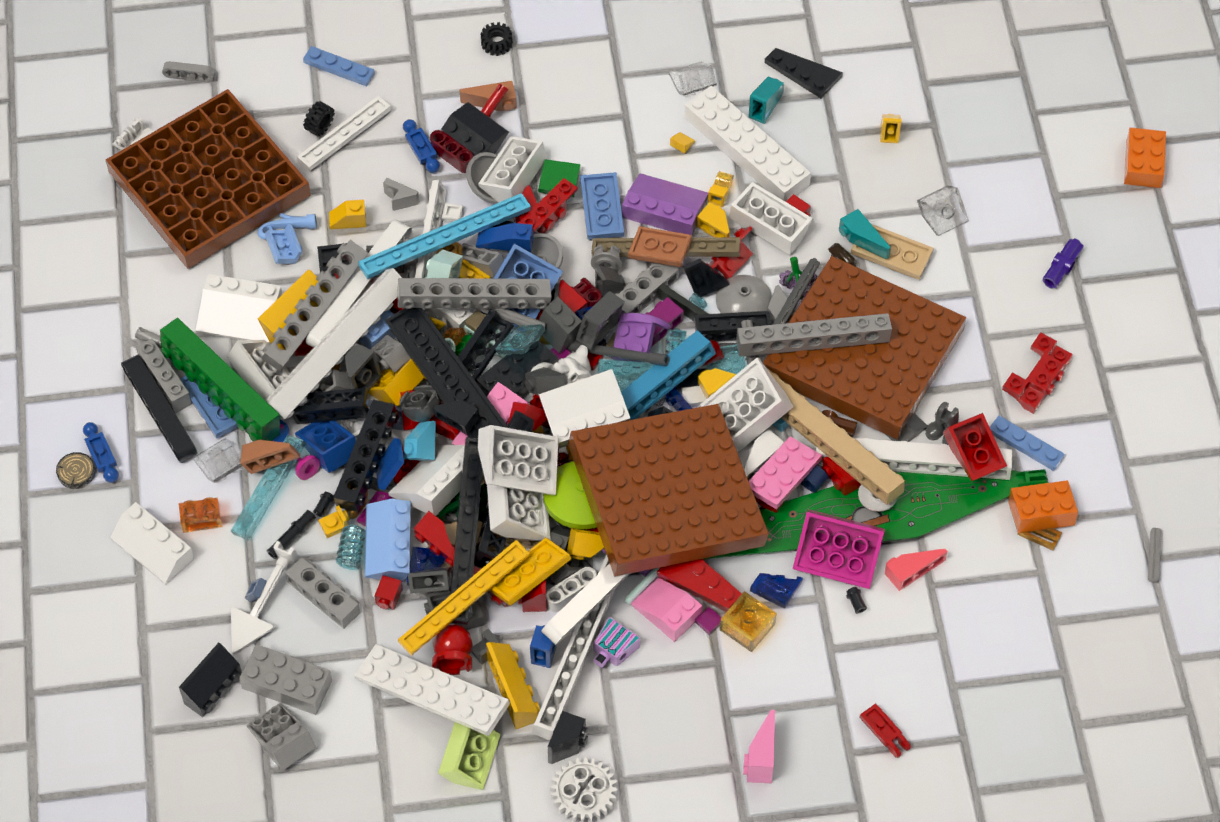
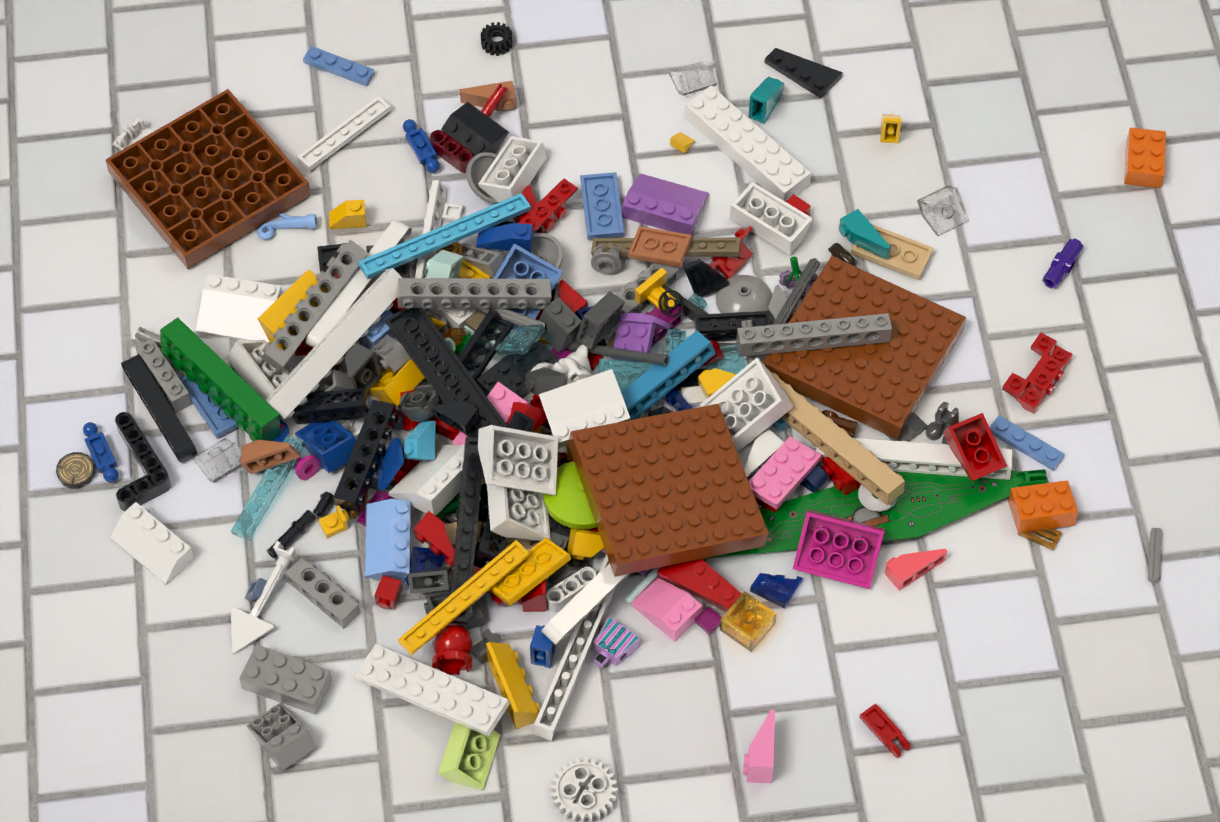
(145, 460): none -> black beam
(178, 71): light grey beam -> none
(201, 519): clear orange brick -> none
(210, 680): black slope -> none
(284, 245): light blue bracket -> none
(318, 118): black tyre -> none
(350, 547): clear light blue piece -> none
(401, 194): light grey slope -> none
(554, 172): green tile -> none
(567, 737): black slope -> none
(588, 291): dark red piece -> none
(608, 280): dark grey slope -> none
(653, 291): none -> yellow piece
(713, 221): yellow slope -> none
(720, 188): leg -> none
(856, 599): black pin -> none

